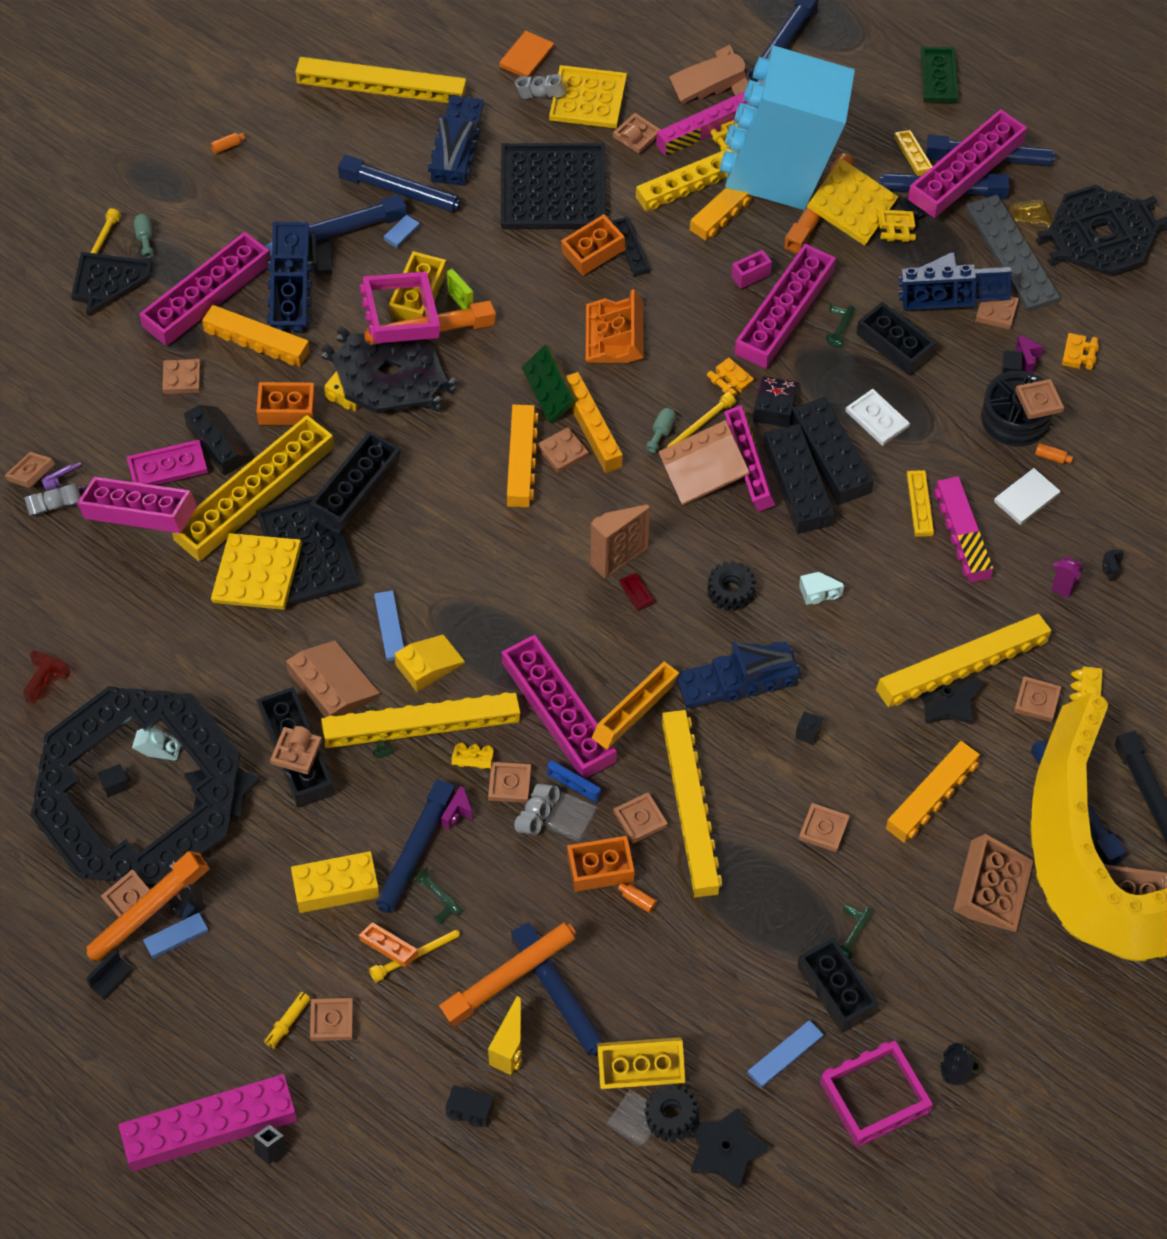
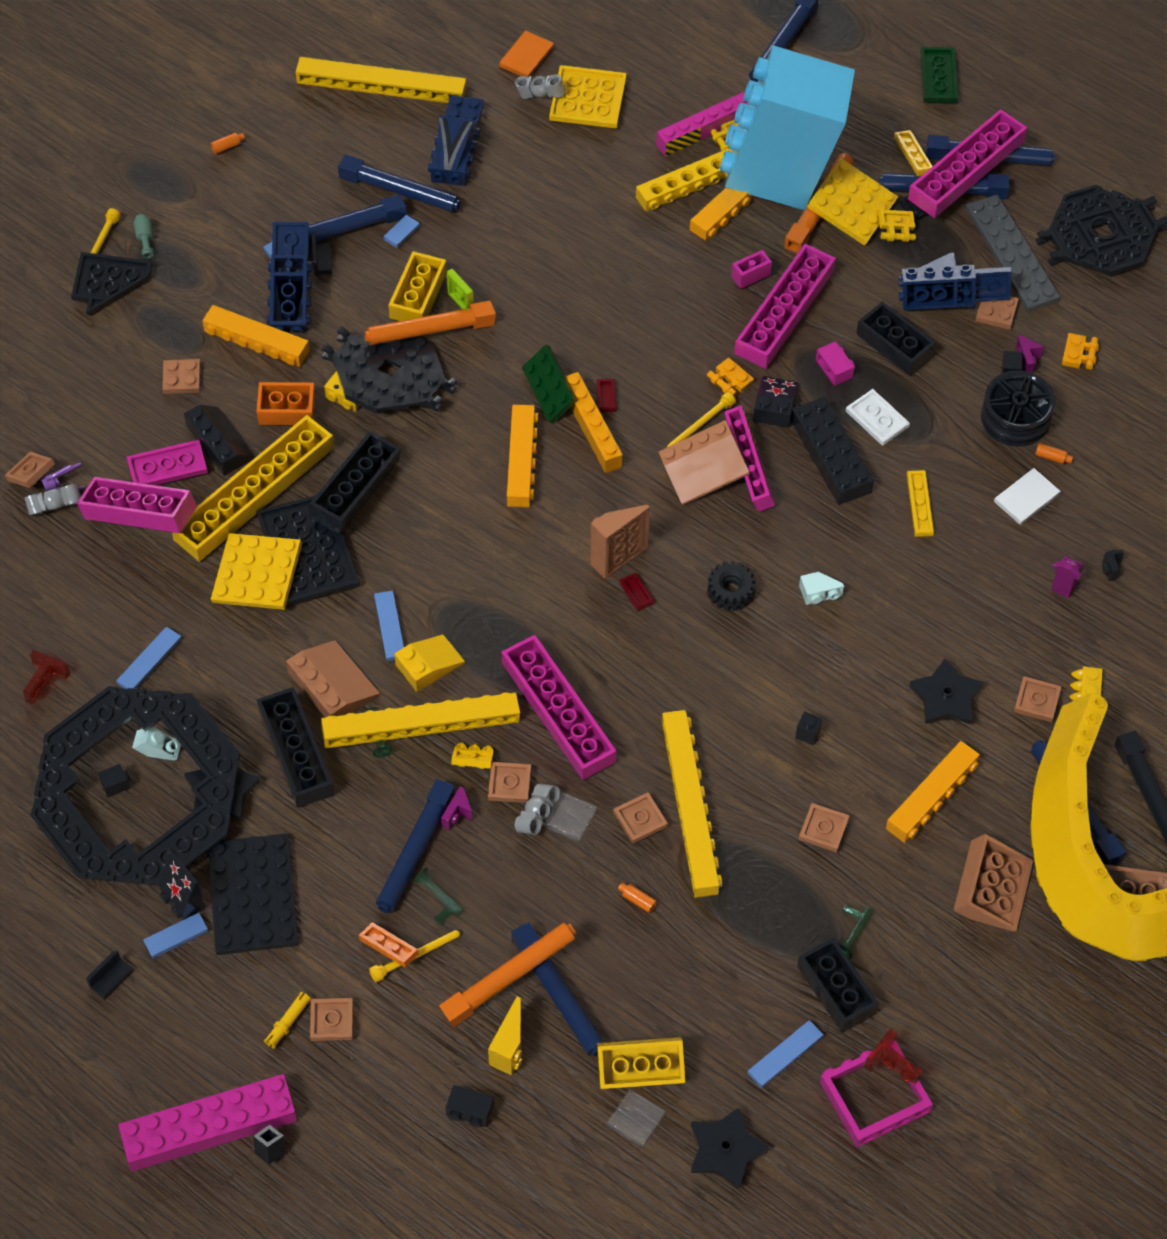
(125, 893): nougat plate -> none
(149, 659): none -> medium blue tile
(185, 871): orange brick -> none
(205, 287): dark pink brick -> none
(252, 894): none -> black plate
(296, 749): nougat plate -> none
(335, 882): yellow brick -> none
(400, 332): dark pink window -> none
(552, 184): black plate -> none
(562, 450): nougat plate -> none
(573, 781): blue tile -> none
(593, 245): orange brick -> none
(600, 863): orange brick -> none
(606, 395): none -> dark red tile
(615, 330): orange piece -> none
(633, 253): black tile -> none
(635, 705): light orange brick -> none
(636, 133): nougat plate -> none
(661, 428): sand green piece -> none
(676, 1126): black tyre -> none
(711, 76): nougat slope -> none
(743, 674): dark blue wedge -> none
(798, 479): black brick -> none
(835, 339): clear green piece -> none
(835, 363): none -> dark pink brick
(892, 1059): none -> clear red bracket
(959, 1064): black tile -> none
(963, 530): dark pink brick -> none
(963, 660): yellow brick -> none
(1031, 211): clear yellow wing -> none
(1039, 399): nougat plate -> none

